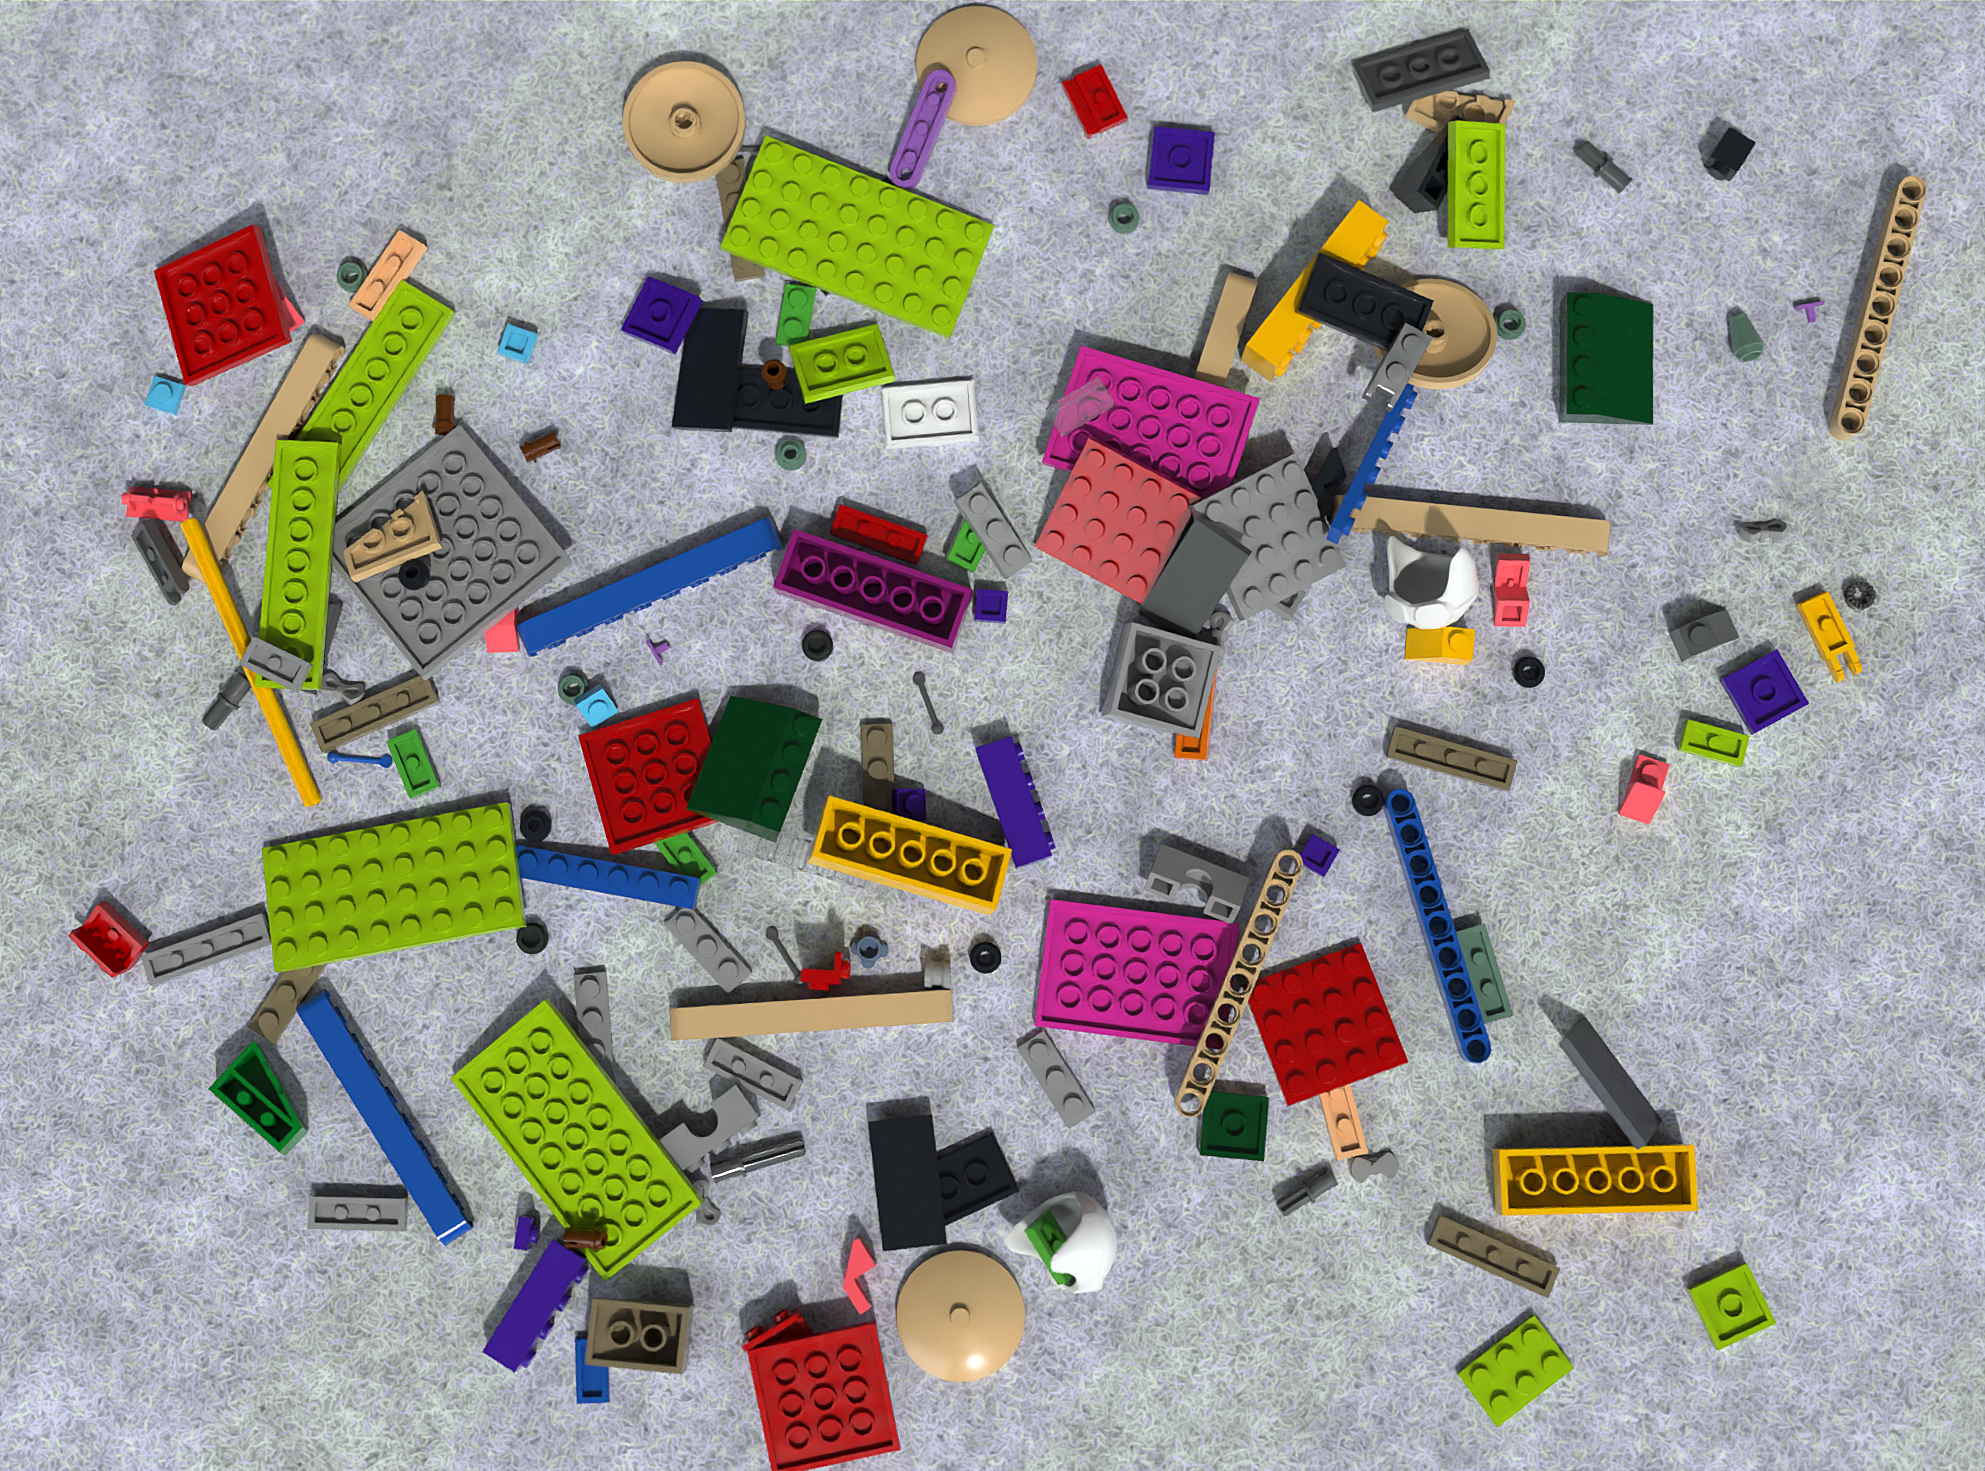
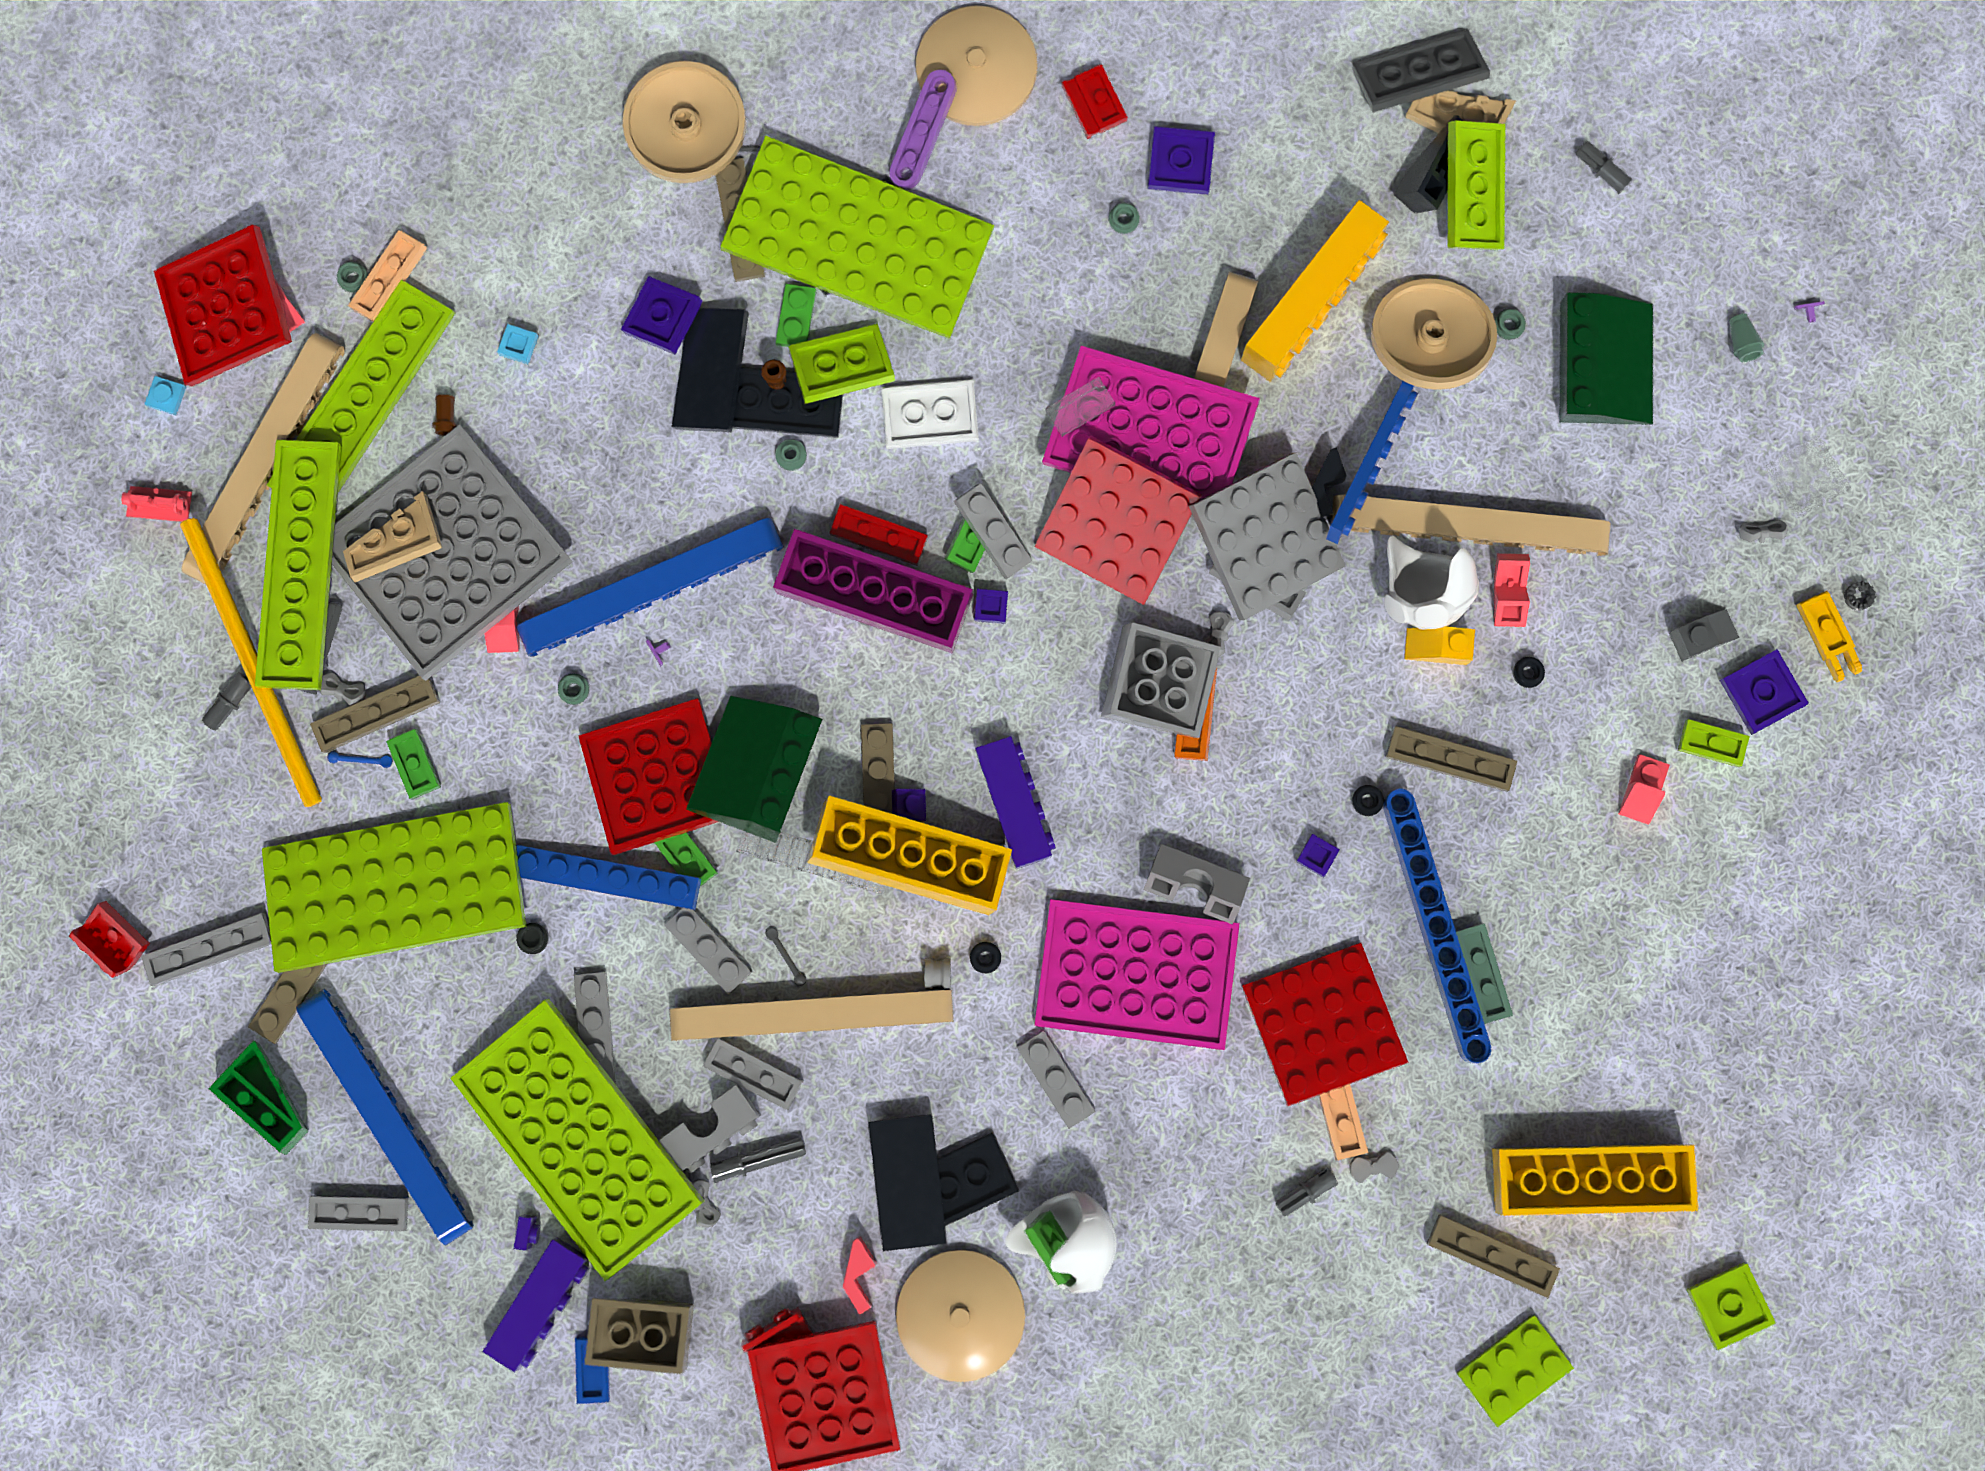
(160, 561): dark grey hinge -> none
(275, 664): light grey plate -> none
(420, 580): black plate -> none
(540, 446): reddish brown pin -> none
(545, 825): black plate -> none
(586, 1238): reddish brown pin -> none
(596, 705): medium azure plate -> none
(817, 645): pearl dark grey plate -> none
(824, 978): red bracket -> none
(868, 958): sand blue plate -> none
(919, 680): dark grey hinge -> none
(1195, 579): dark grey tile -> none
(1234, 1126): dark green plate -> none
(1250, 971): tan beam -> none
(1360, 302): black tile -> none
(1398, 364): hinge -> none
(1610, 1083): black tile -> none
(1729, 155): black brick -> none
(1886, 297): tan beam -> none

